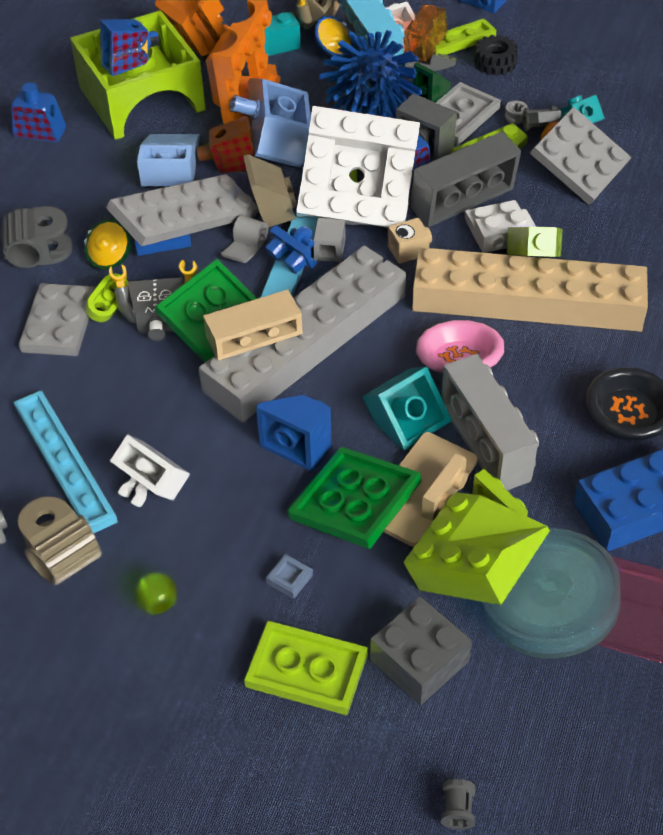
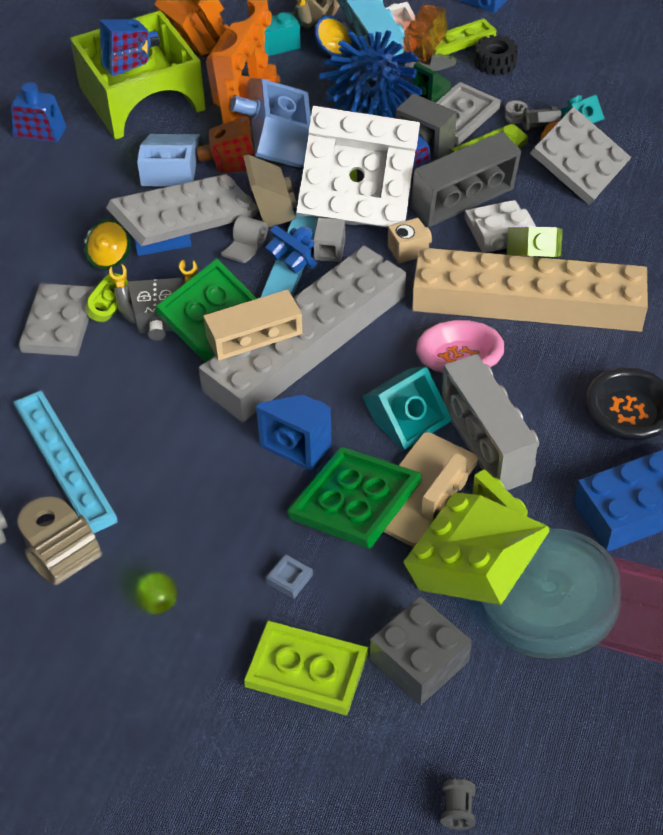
(28, 236): dark grey piece -> none
(147, 471): white brick -> none

